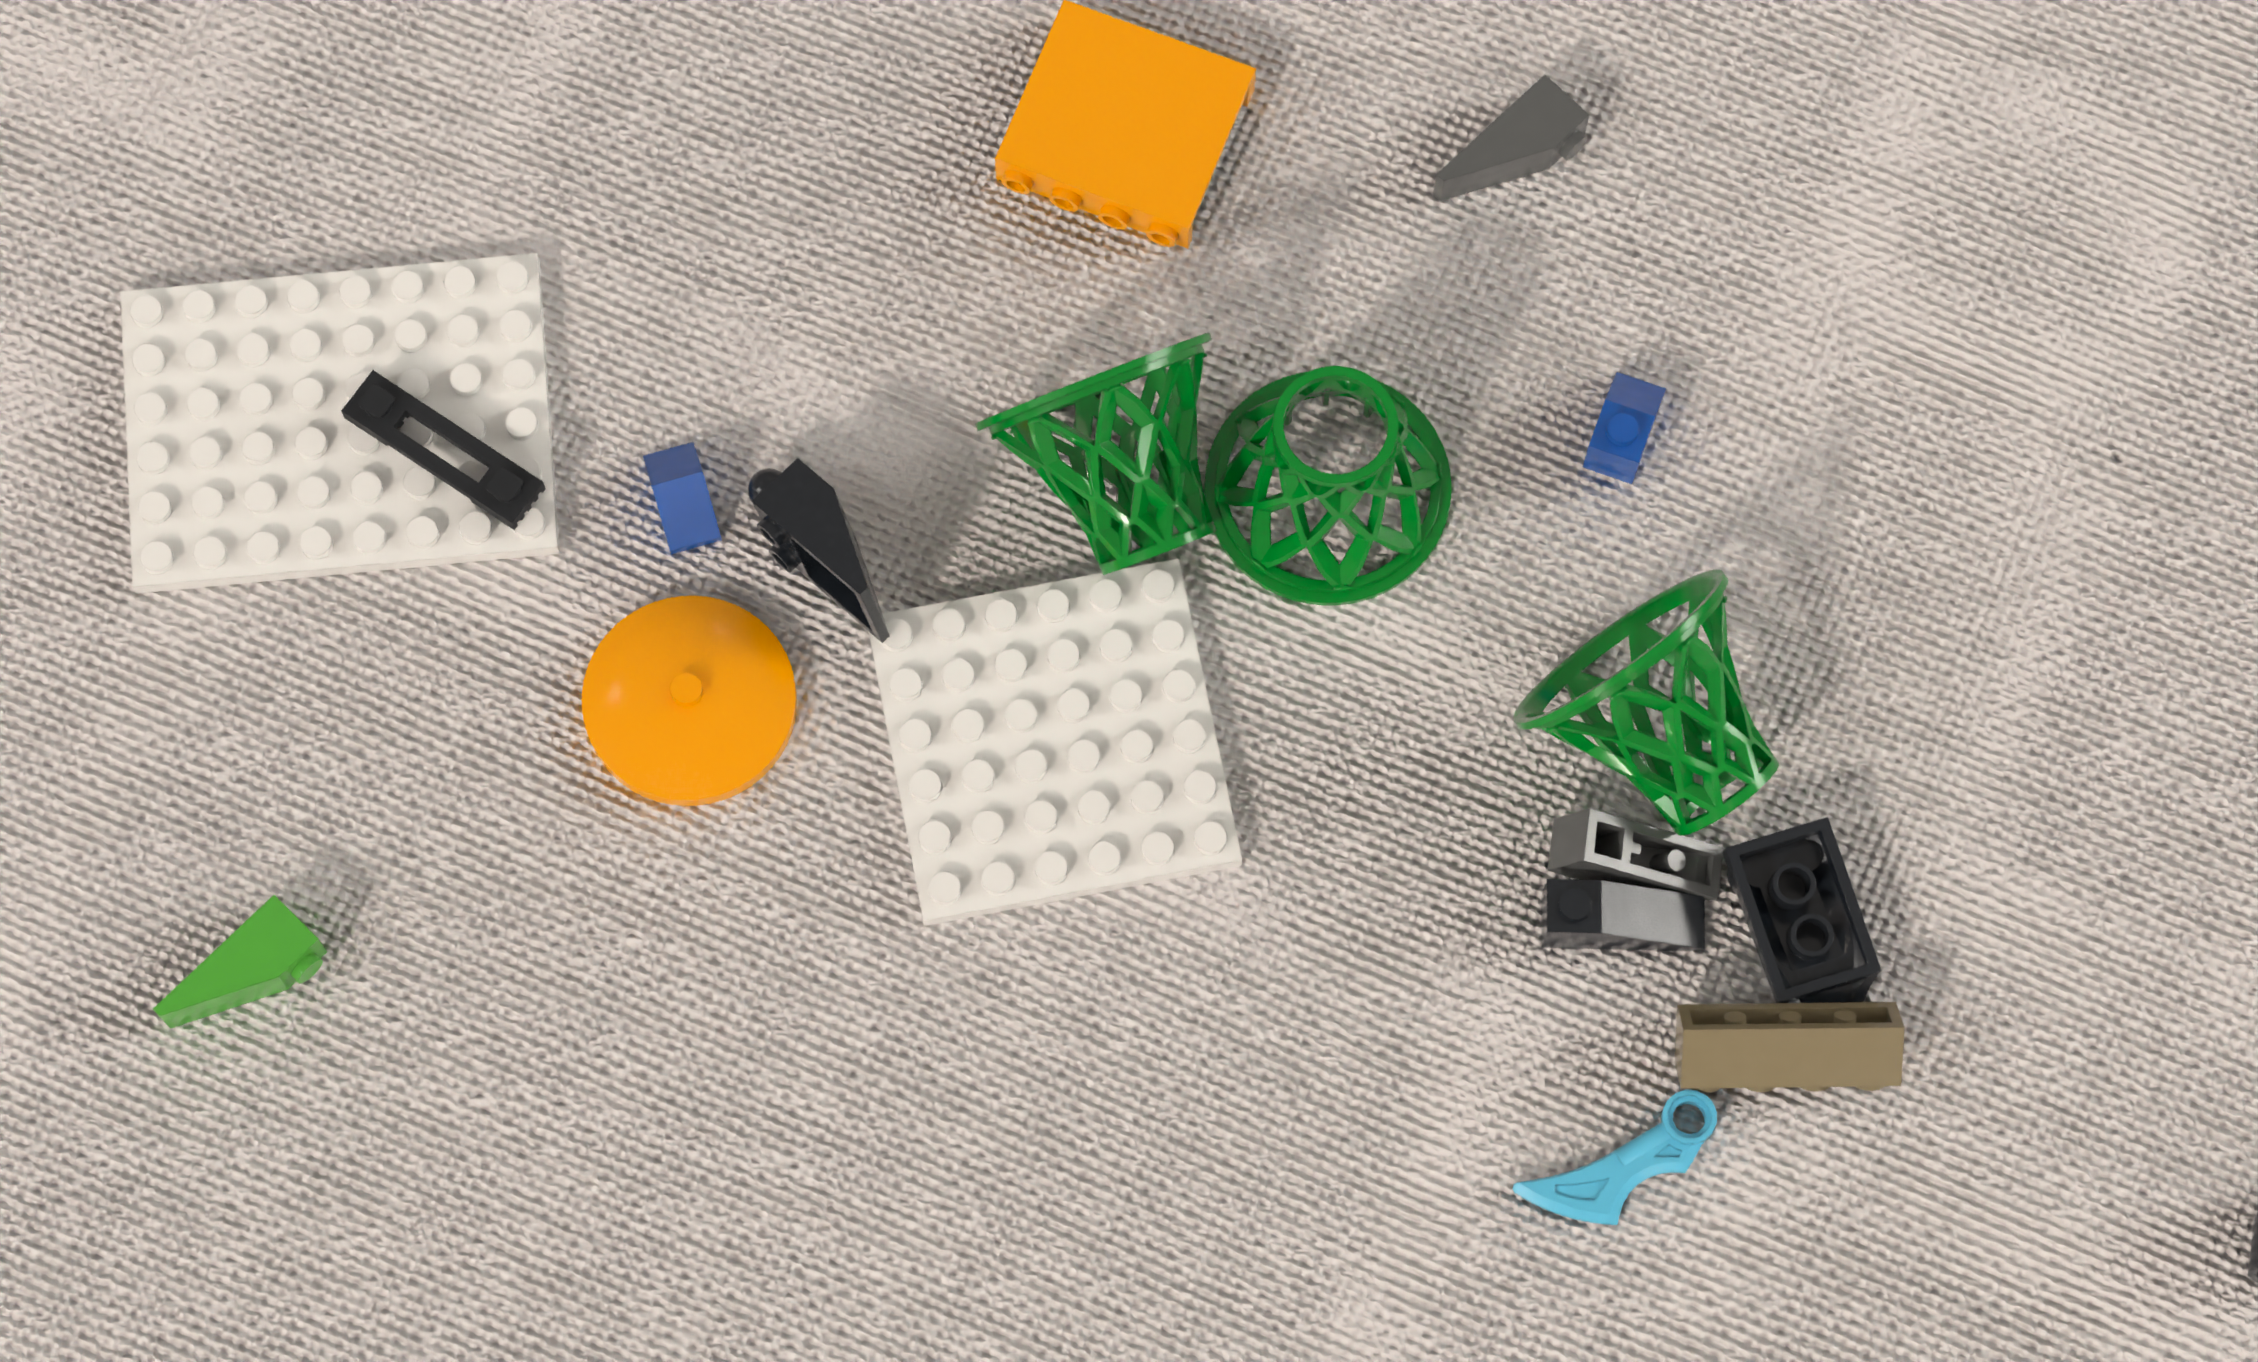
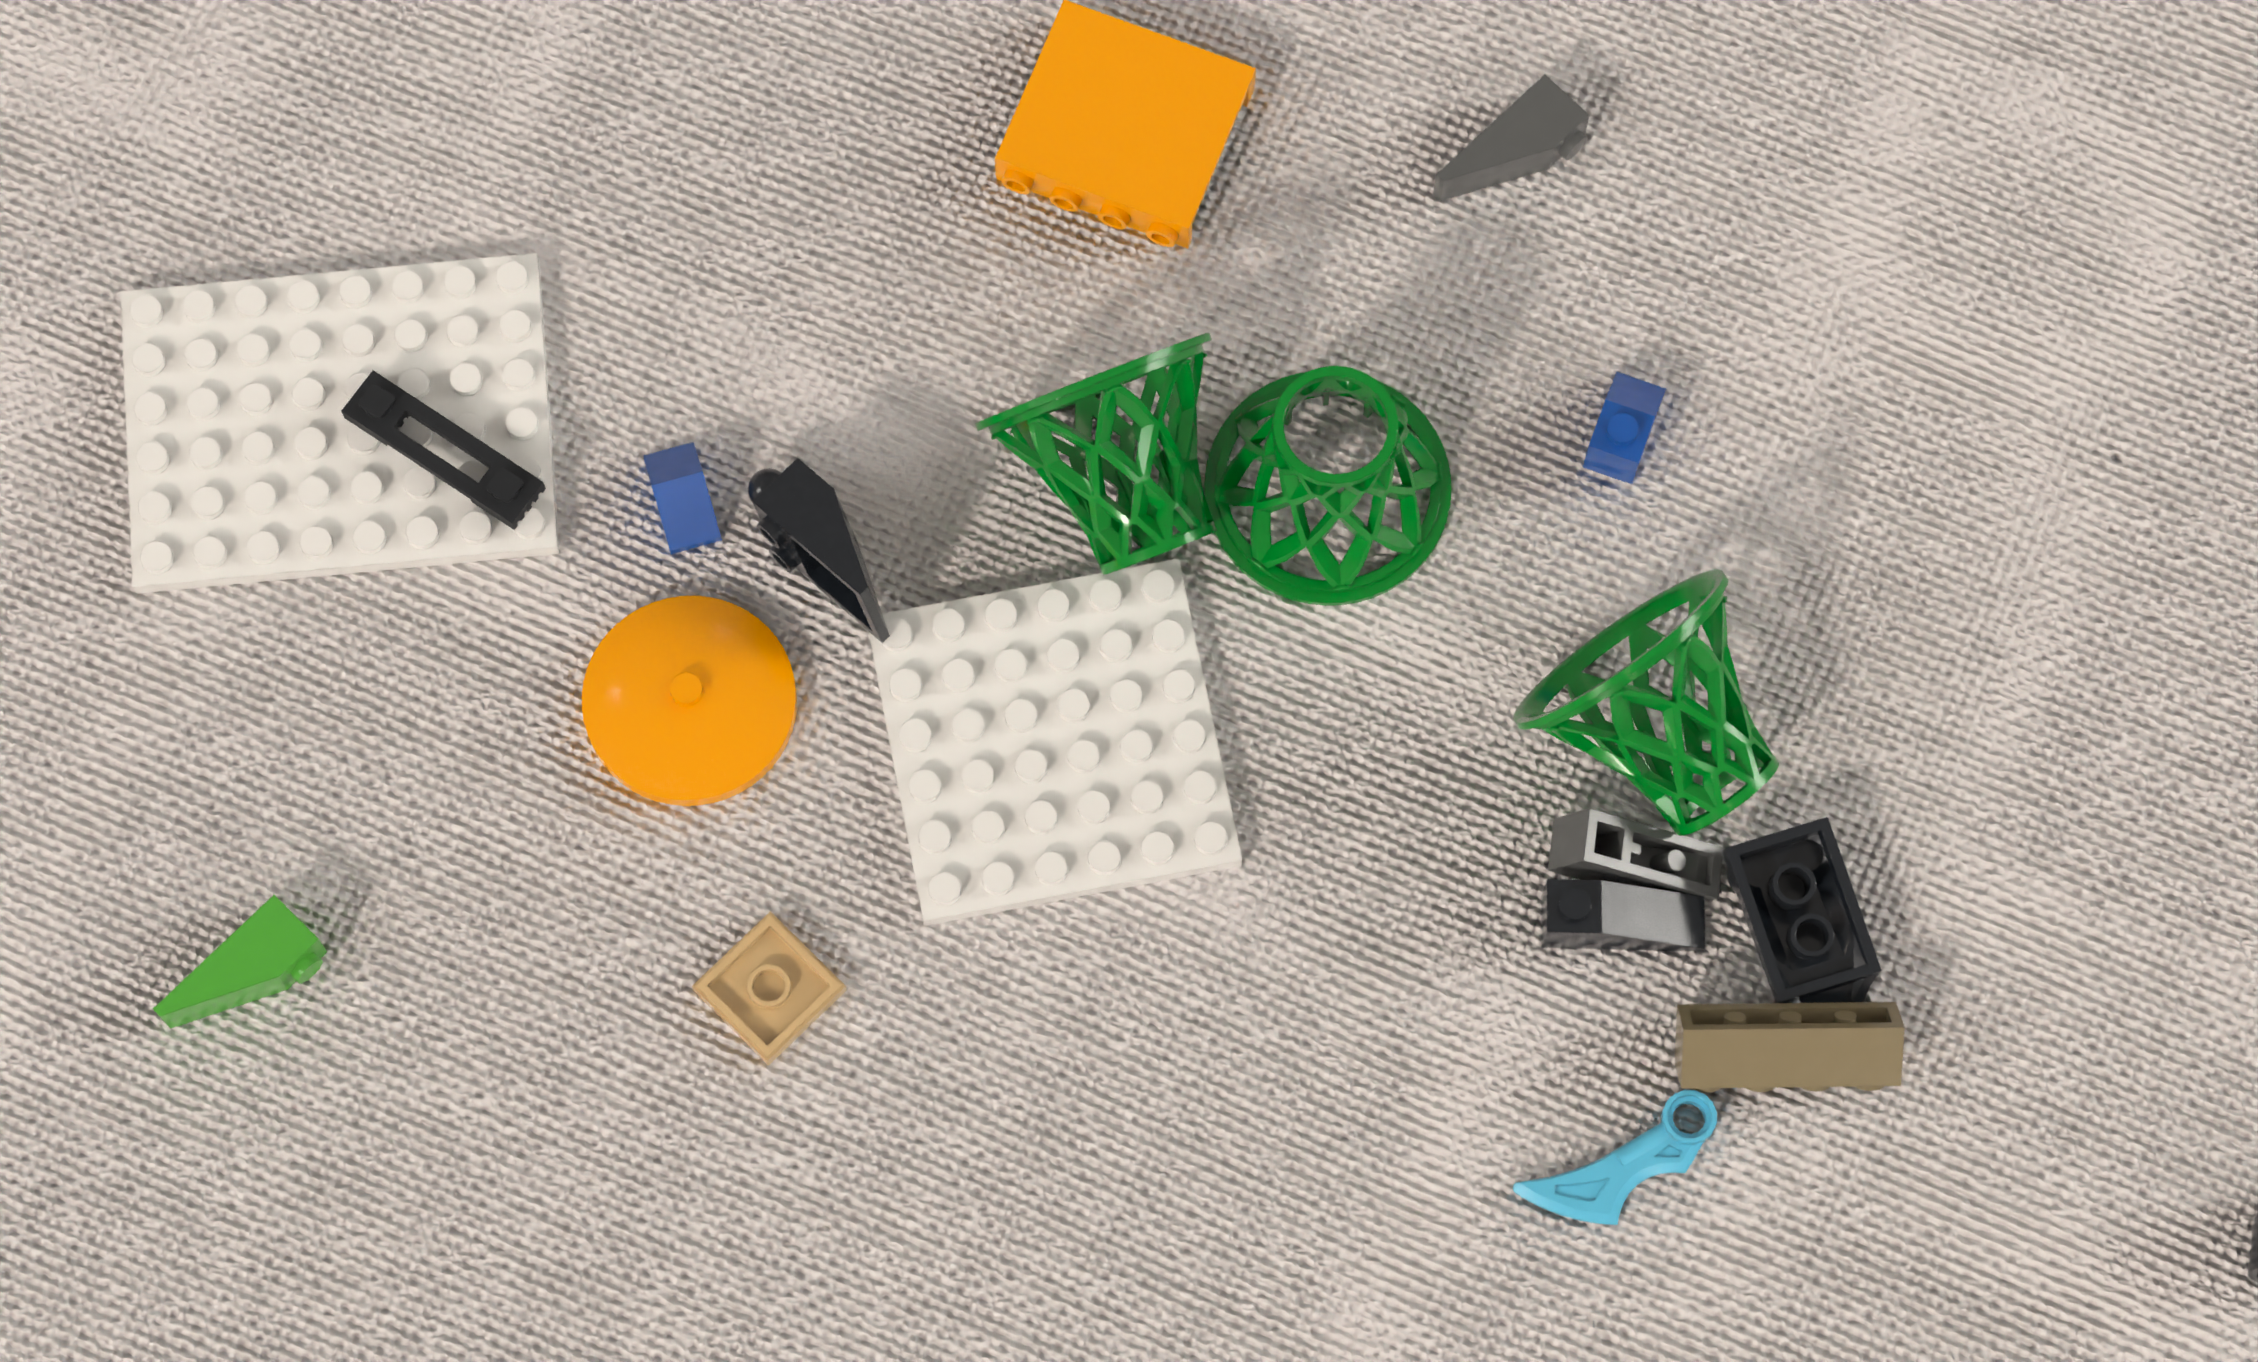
(769, 988): none -> tan tile

